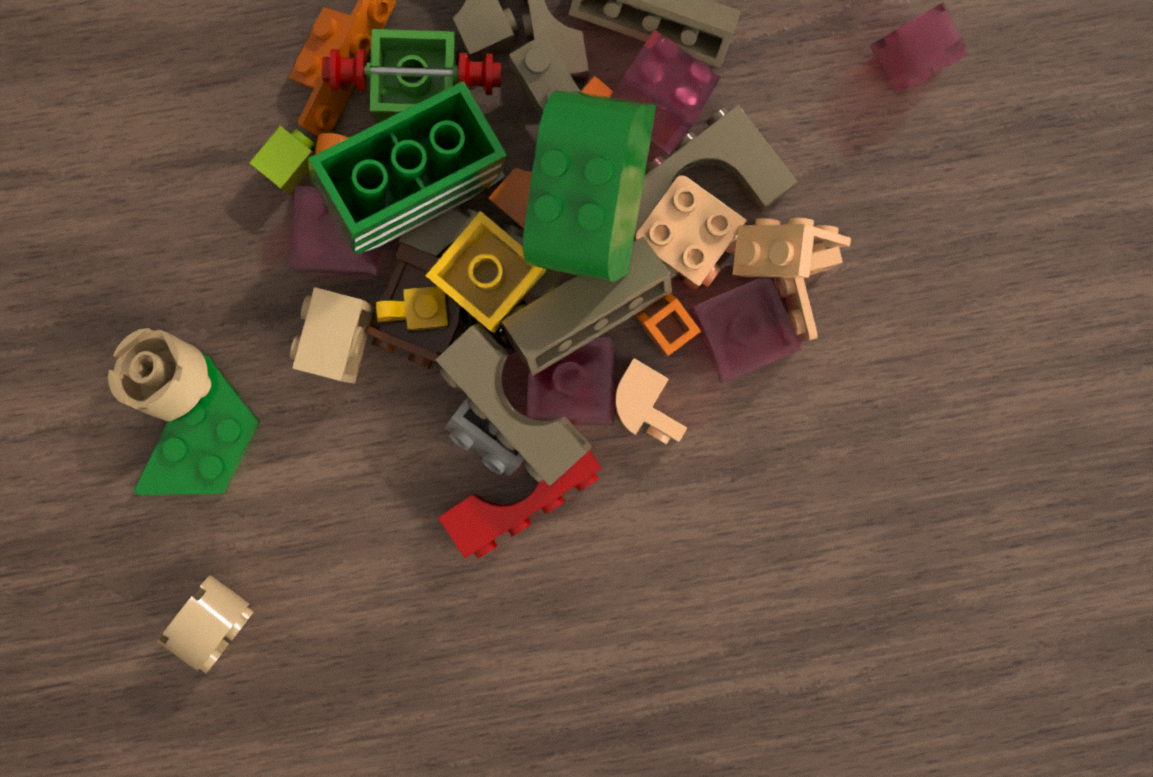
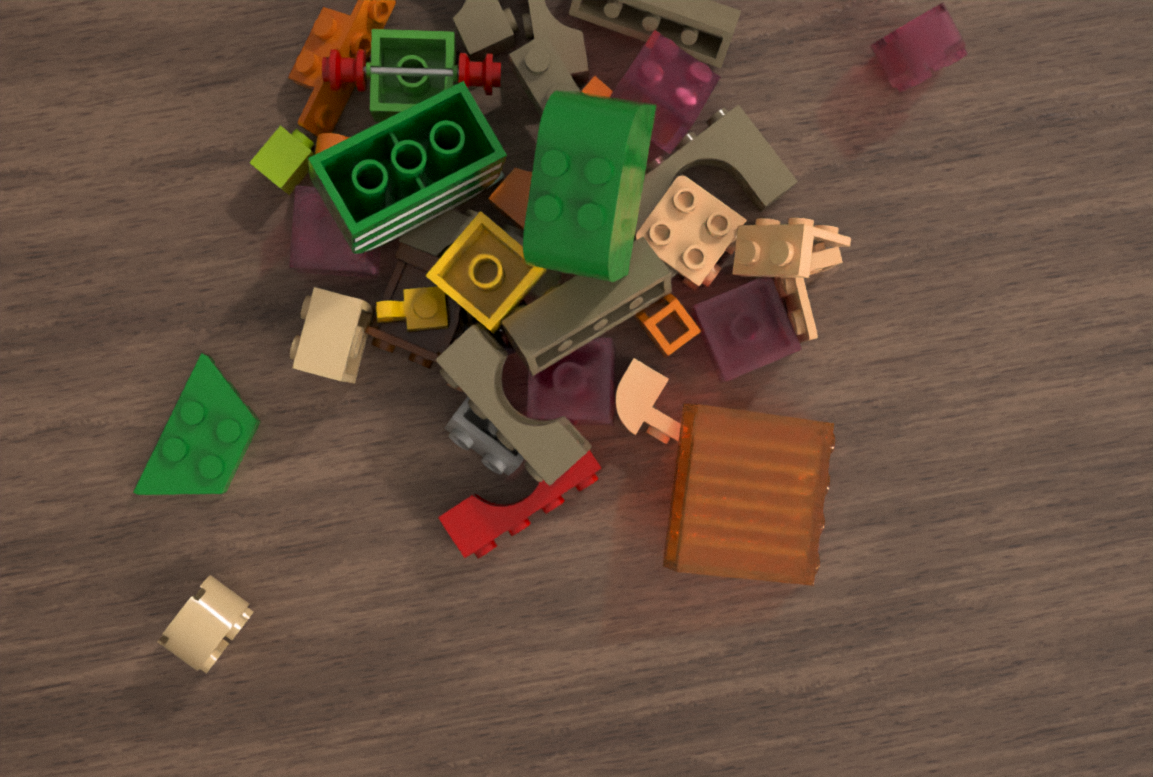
(158, 374): tan brick -> none
(748, 495): none -> clear orange brick

